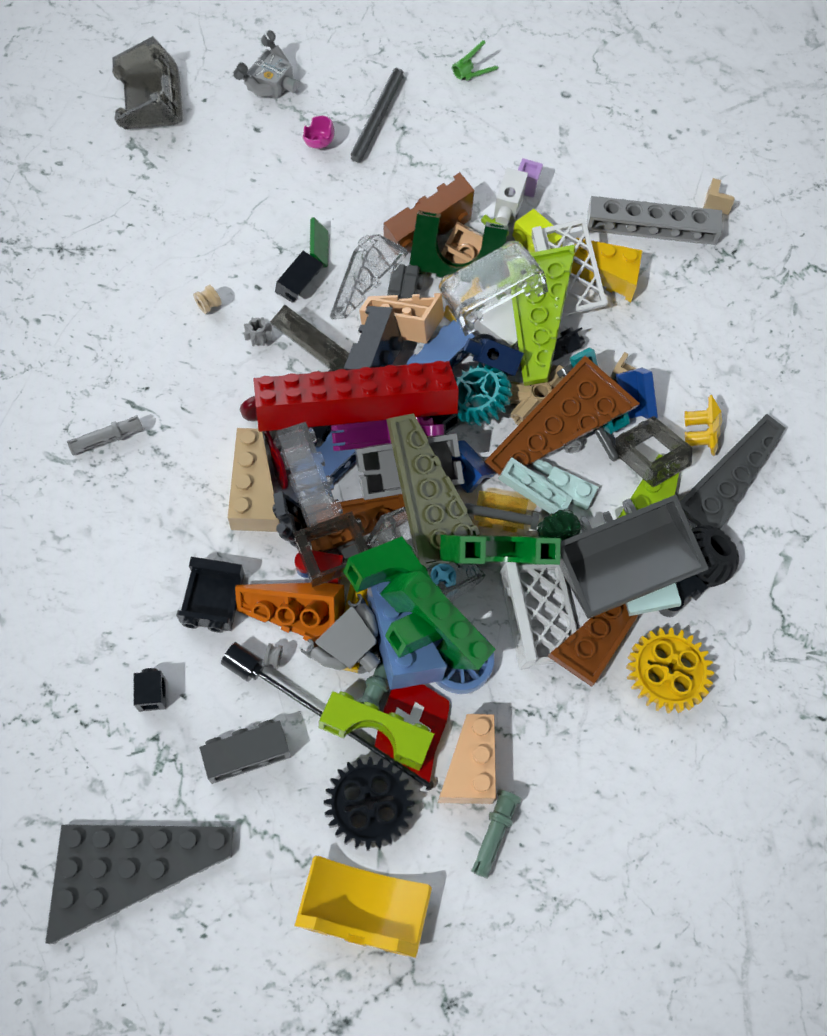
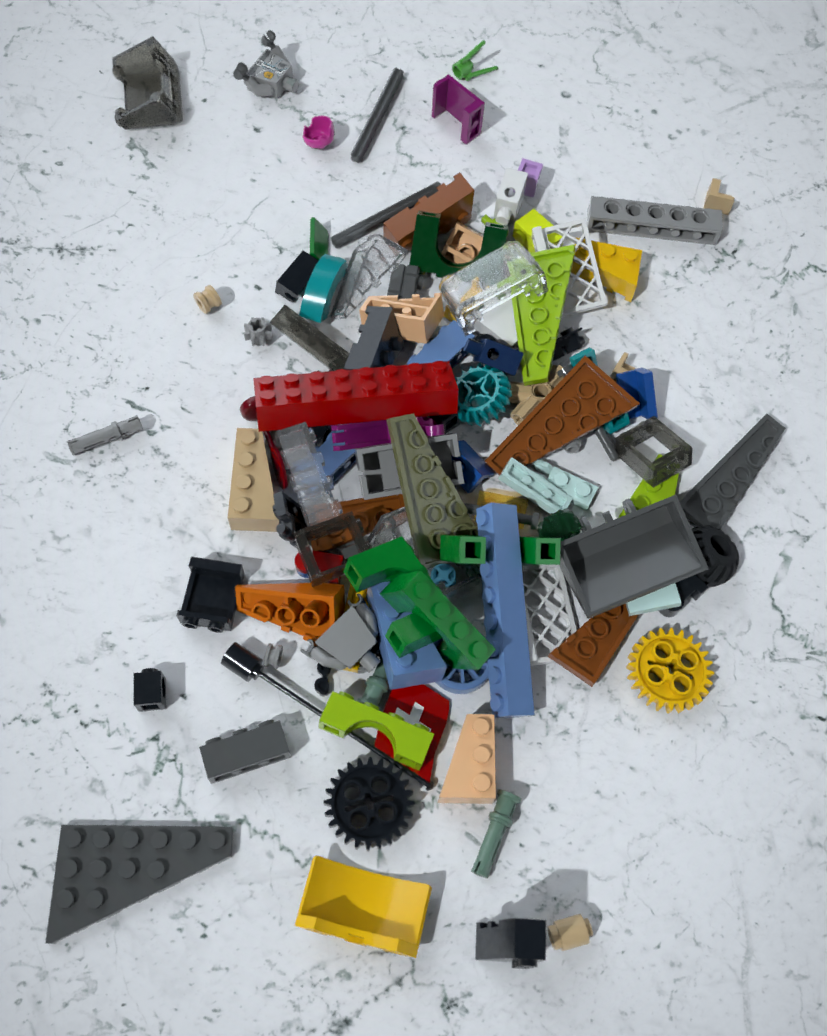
(321, 287): none -> teal arch
(322, 684): none -> black piece
(379, 218): none -> dark grey axle
(460, 103): none -> magenta panel
(505, 612): none -> medium blue brick
(512, 941): none -> black wedge
(570, 932): none -> tan brick
(713, 418): yellow connector -> none

